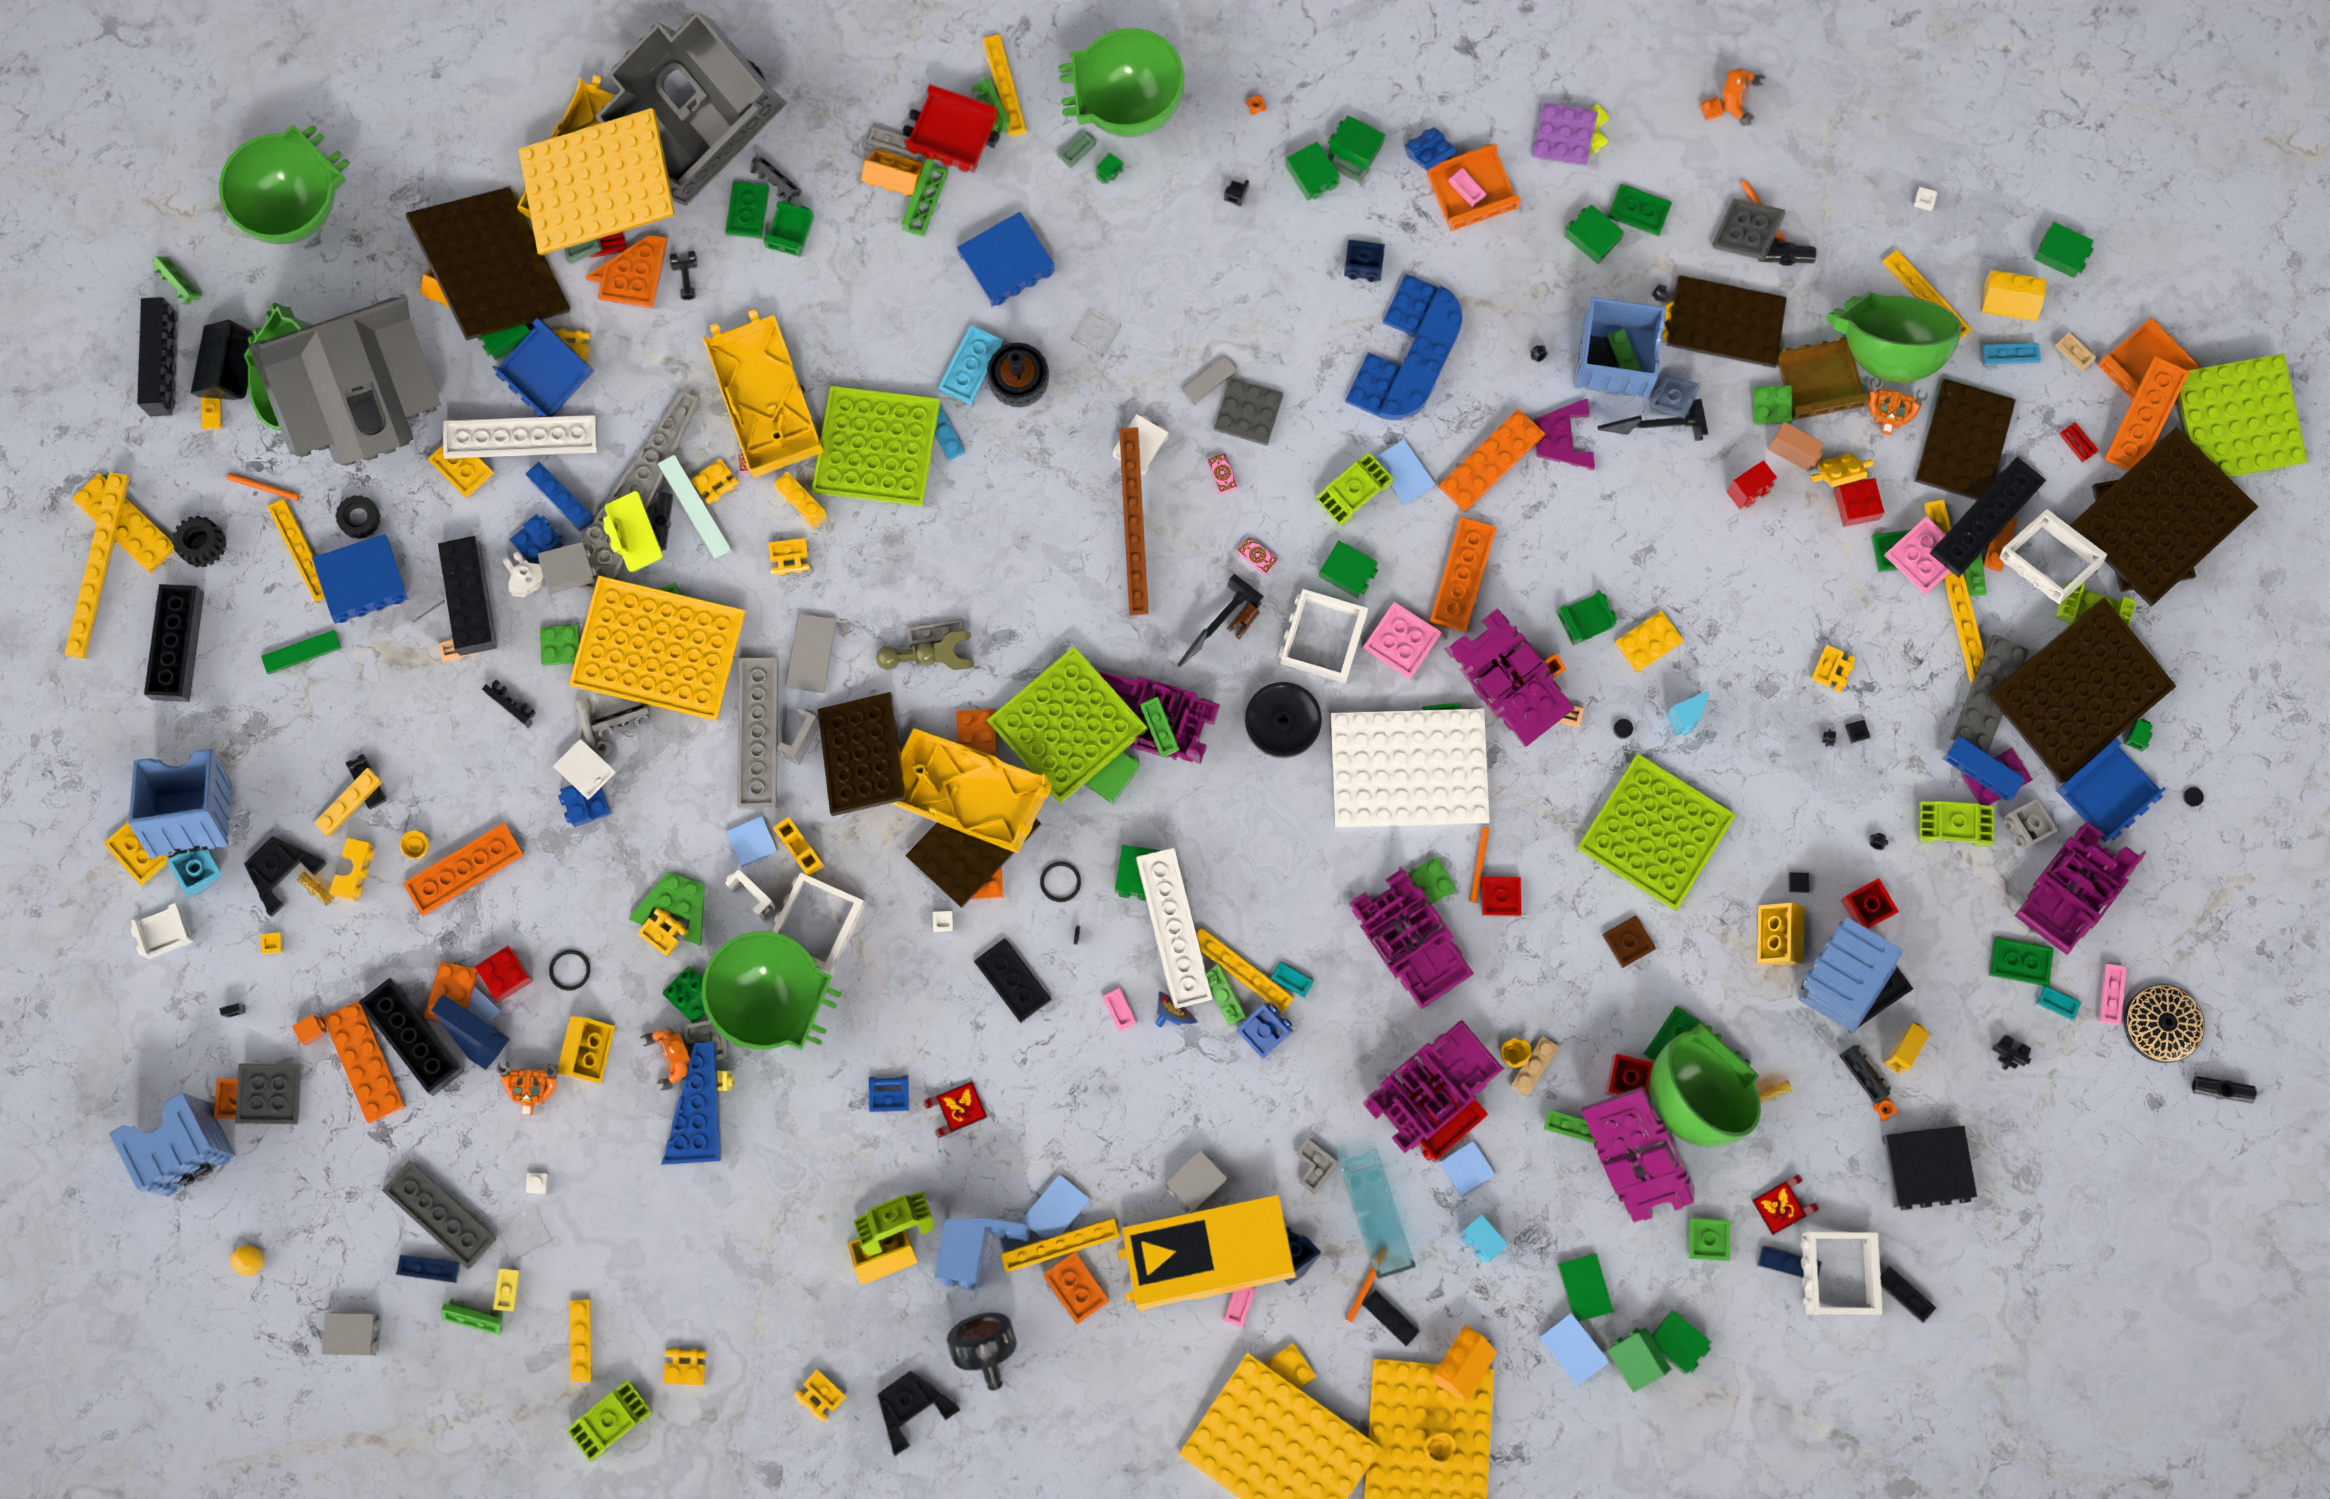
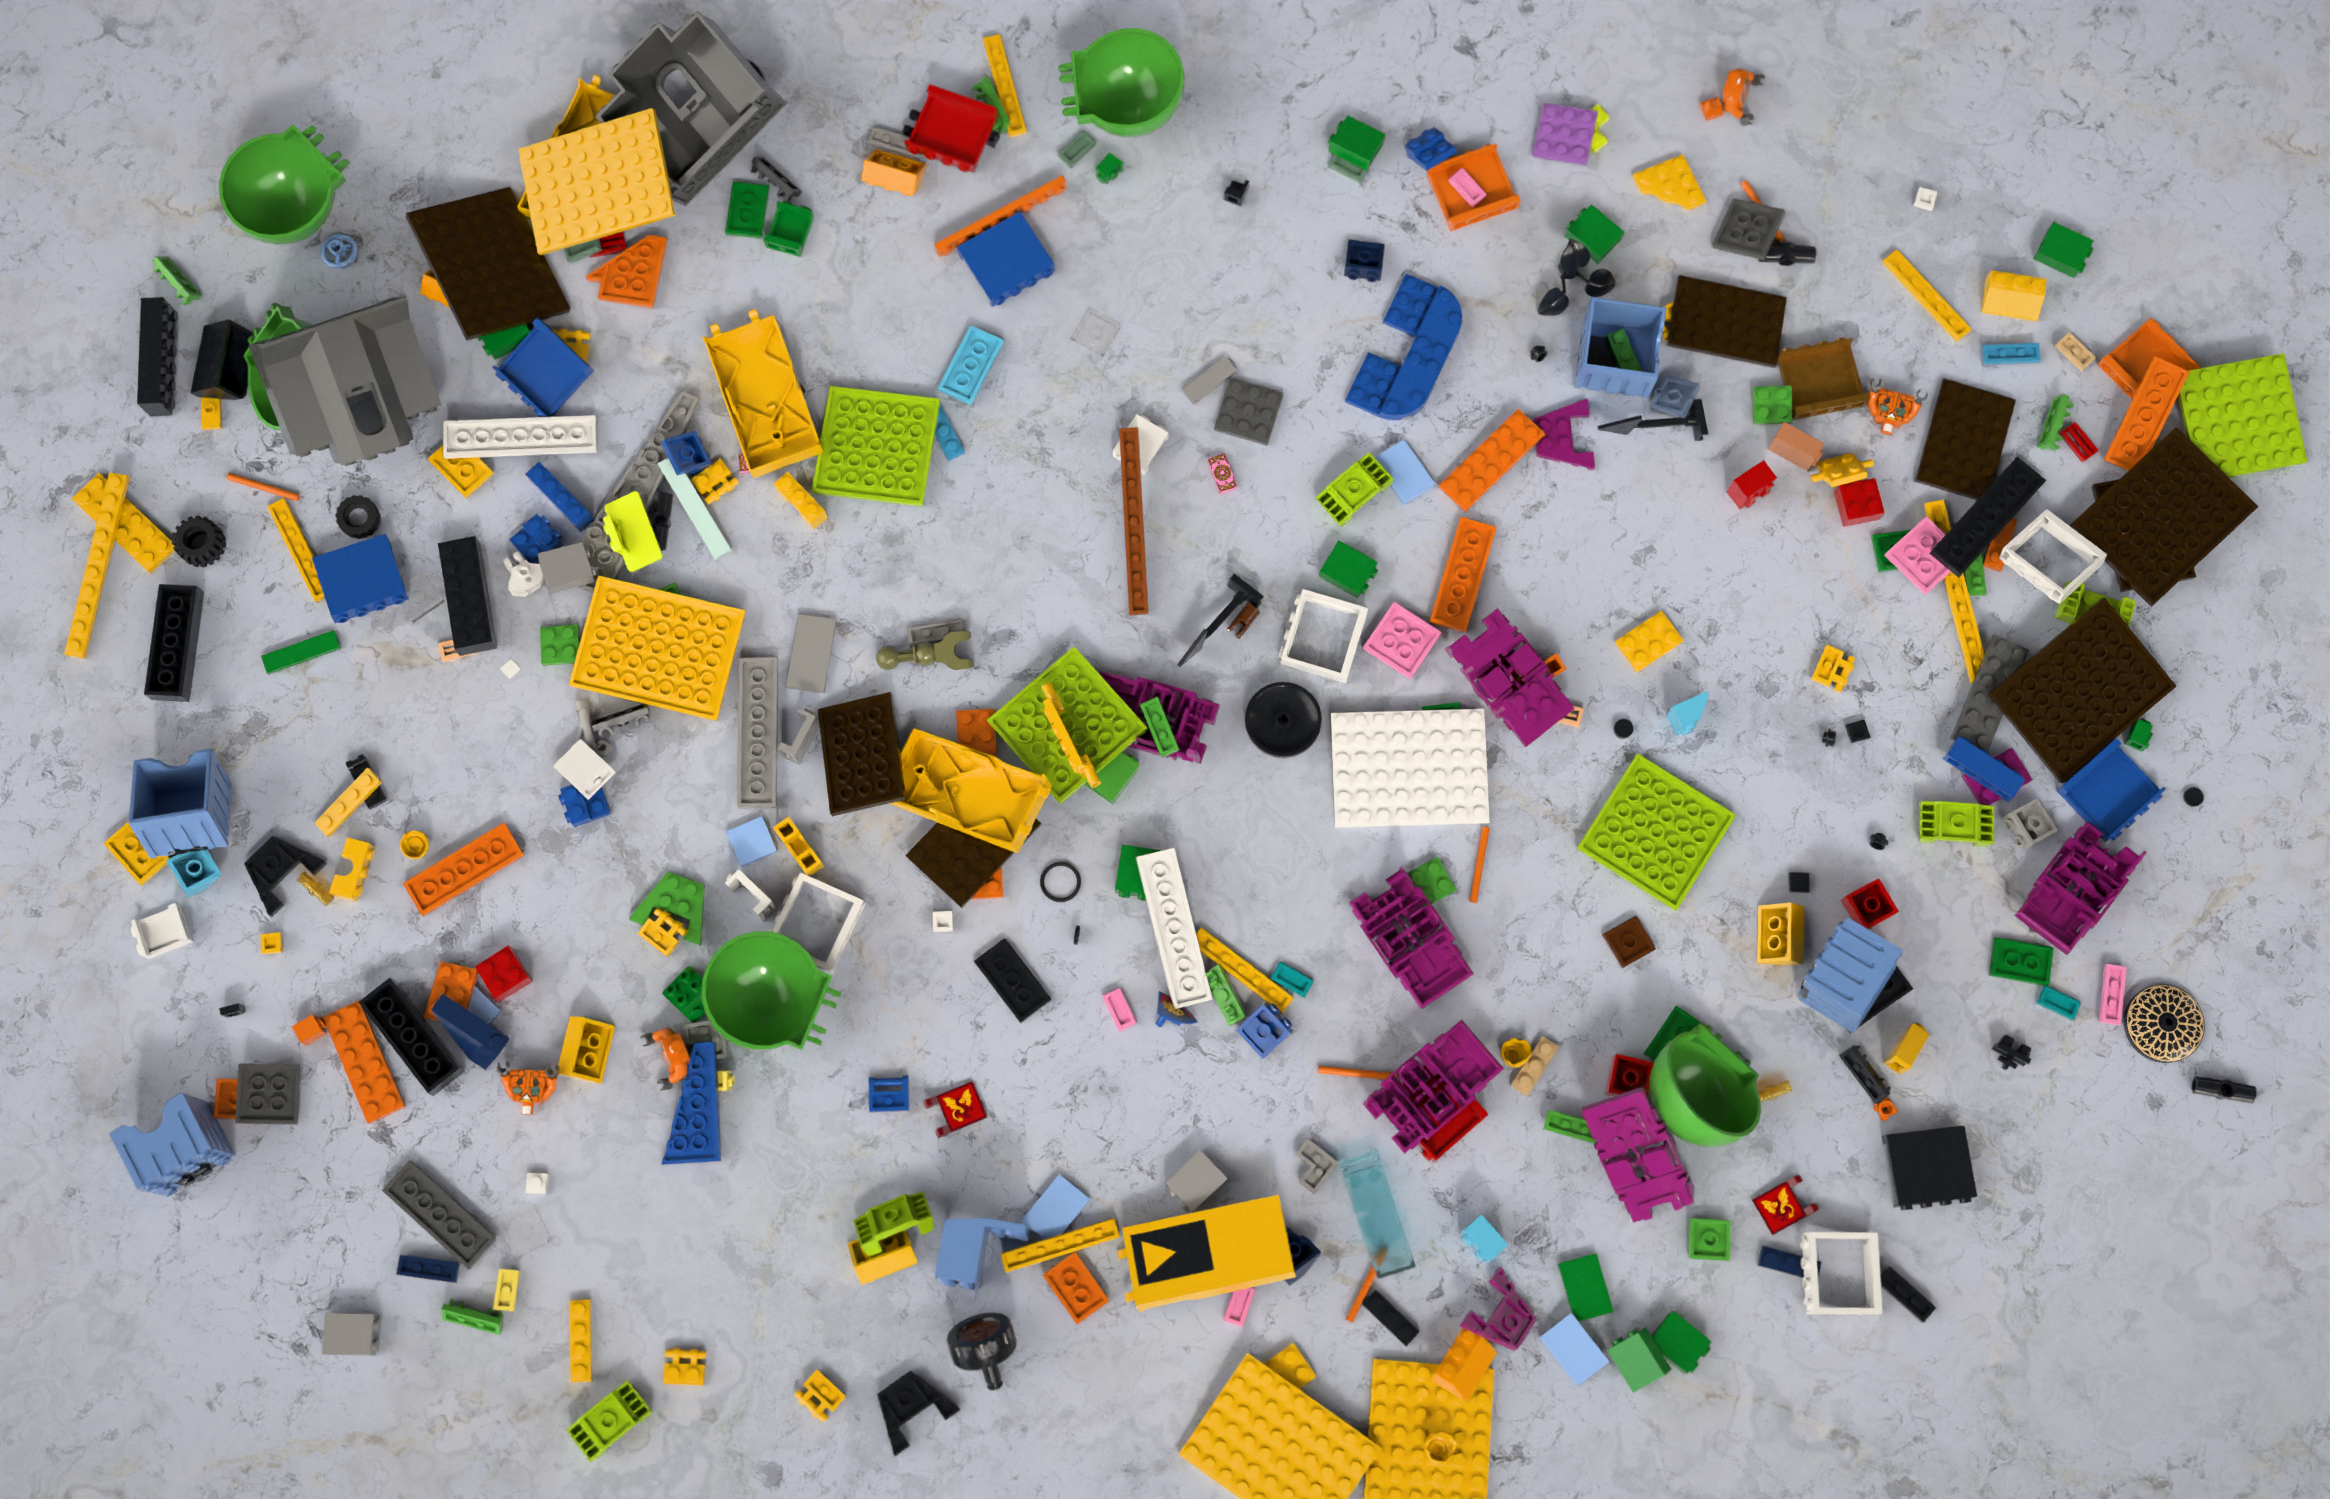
(247, 1260): yellow hair -> none
(333, 244): none -> light blue piece
(508, 704): black plate -> none
(510, 668): none -> white sticker
(576, 986): black tyre -> none
(686, 453): none -> blue plate
(687, 291): black bar -> none
(788, 550): yellow plate -> none
(918, 195): bright green fence -> none
(1018, 374): black wheel -> none
(1021, 205): none -> orange plate
(1052, 711): none -> yellow plate
(1256, 100): orange plate -> none
(1257, 555): tile -> none
(1312, 171): green brick -> none
(1354, 1072): none -> orange bar
(1467, 1168): light blue tile -> none
(1501, 896): red plate -> none
(1510, 1319): none -> magenta wing
(1572, 258): none -> black plant
(1587, 618): green panel -> none
(1639, 210): green tile -> none
(1660, 292): black plate -> none
(1671, 183): none -> yellow plate
(1897, 335): bright green windscreen -> none
(2054, 422): none -> bright green plate

